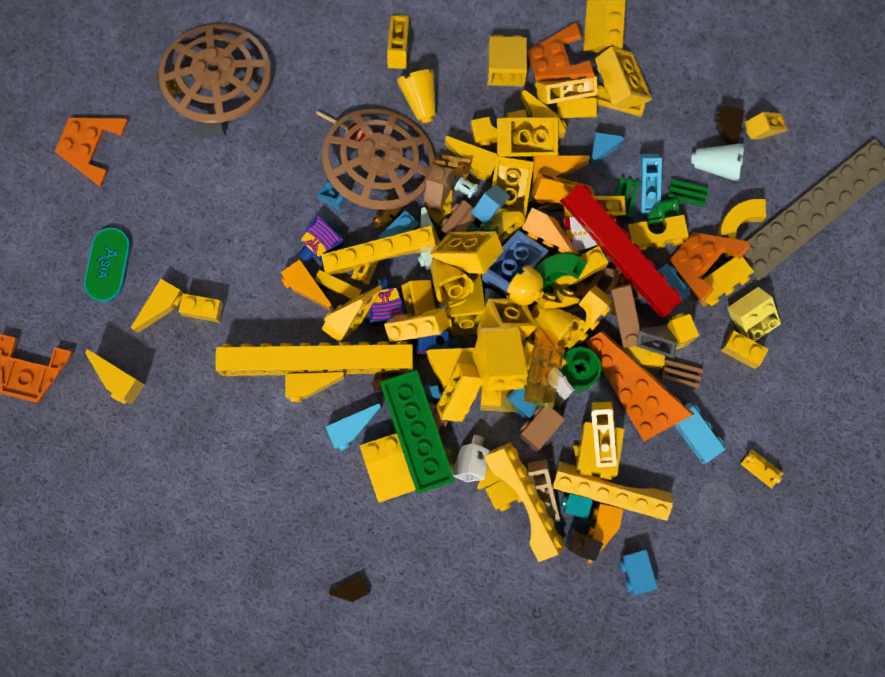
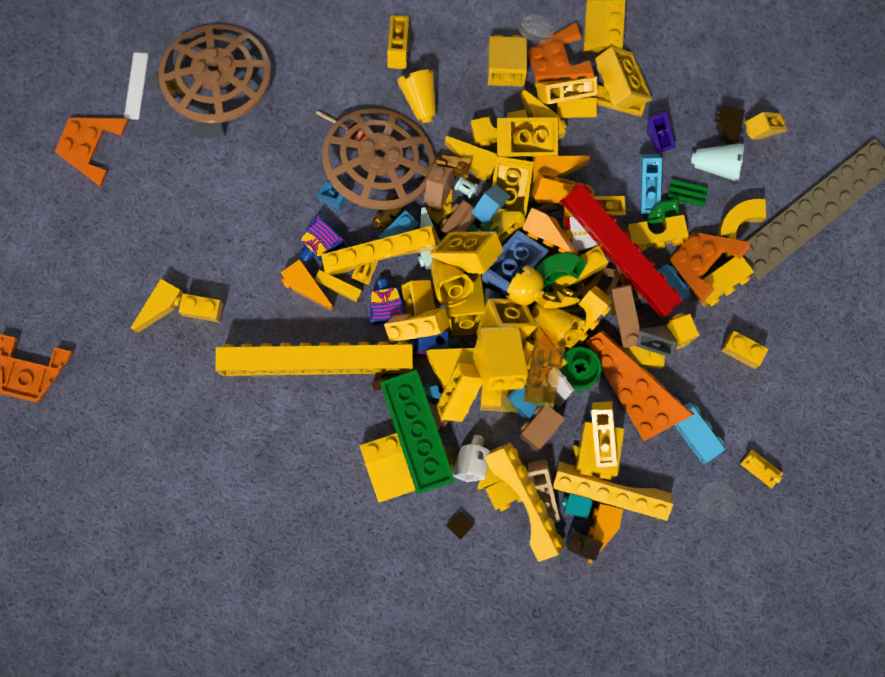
(107, 264): green tile -> none
(122, 385): yellow slope -> none
(136, 86): none -> white sticker
(305, 385): yellow slope -> none
(349, 316): yellow slope -> none
(349, 428): medium azure slope -> none
(351, 590): dark brown tile -> none
(459, 526): none -> dark brown tile
(536, 27): none -> clear tile
(603, 145): dark azure slope -> none
(629, 183): green tile -> none
(638, 572): dark azure brick -> none
(660, 132): none -> dark purple slope
(685, 367): medium nougat tile -> none
(754, 314): light yellow slope -> none

